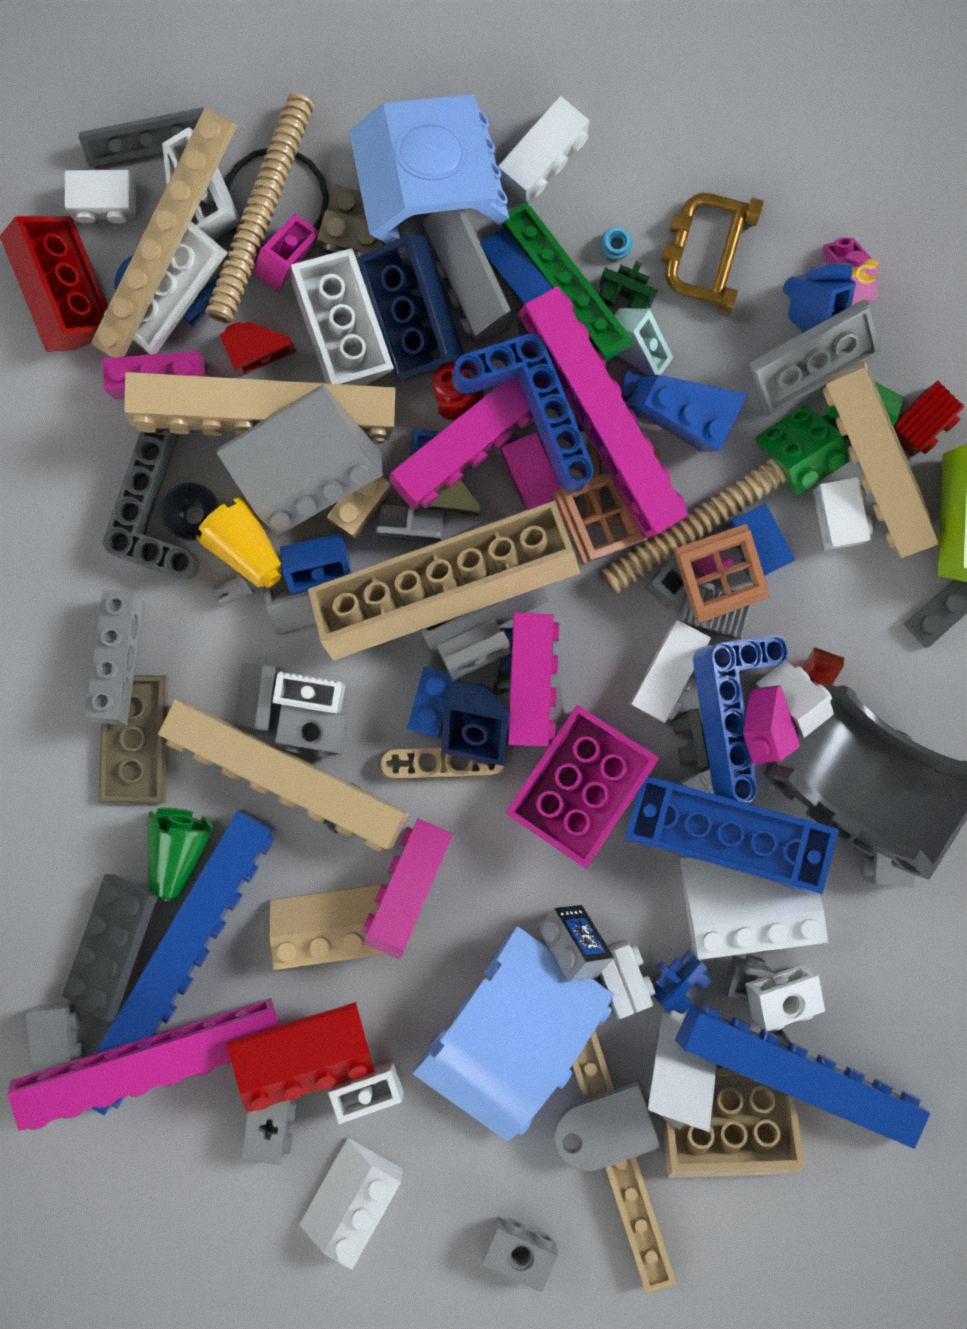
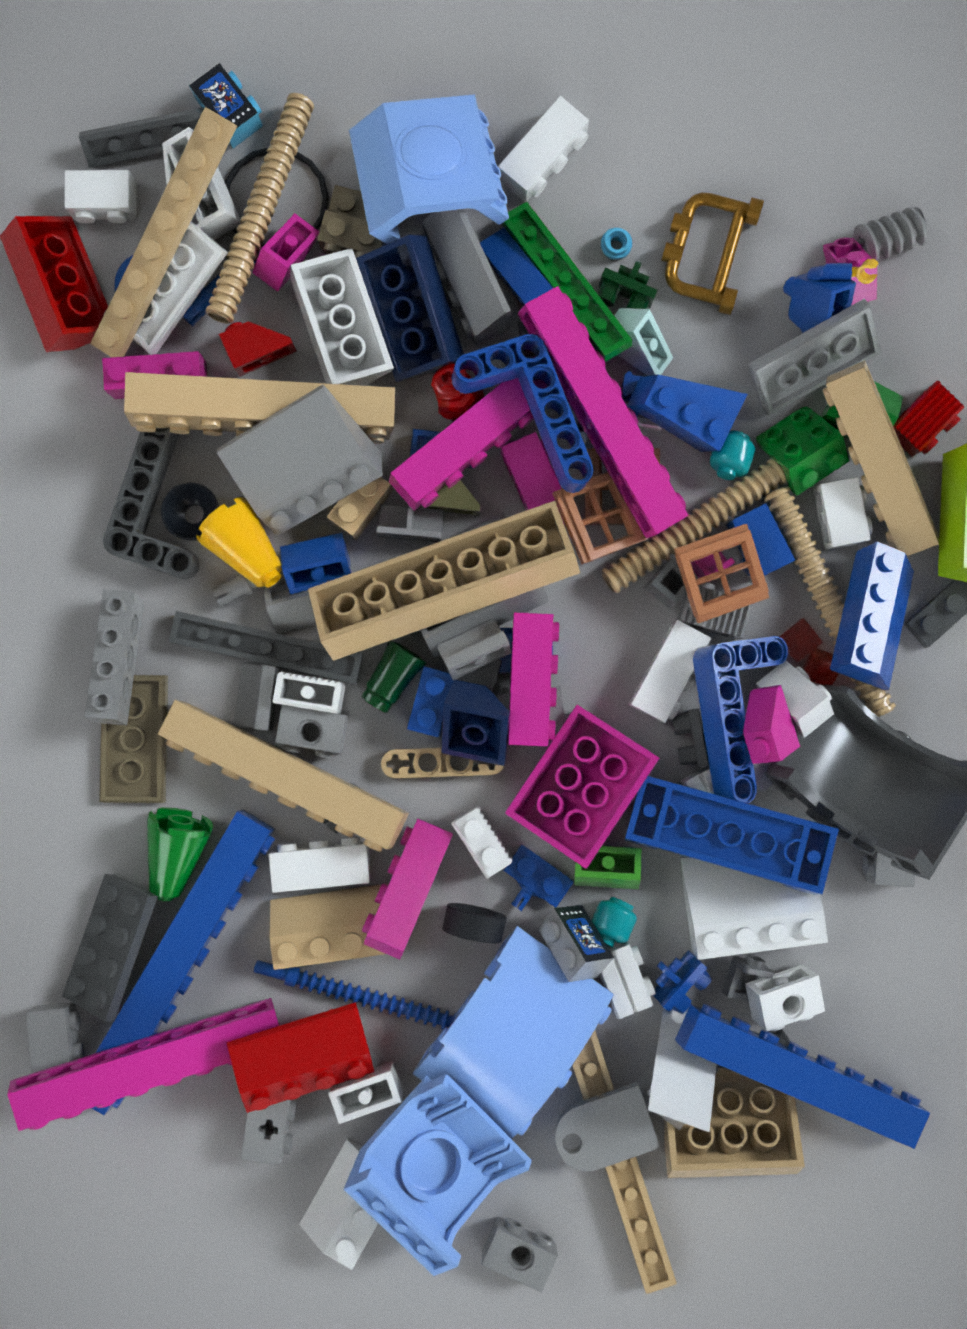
(222, 95): none -> brick
(263, 647): none -> dark grey plate
(293, 977): none -> blue hose
(320, 865): none -> white brick
(392, 676): none -> dark green plant
(432, 1169): none -> light blue panel
(474, 923): none -> black tyre
(482, 841): none -> white brick
(536, 878): none -> blue plate
(611, 869): none -> bright green brick
(614, 920): none -> teal head
(734, 457): none -> teal head
(800, 639): none -> clear red tile
(819, 583): none -> tan piece
(873, 615): none -> blue slope
(892, 232): none -> light grey piece

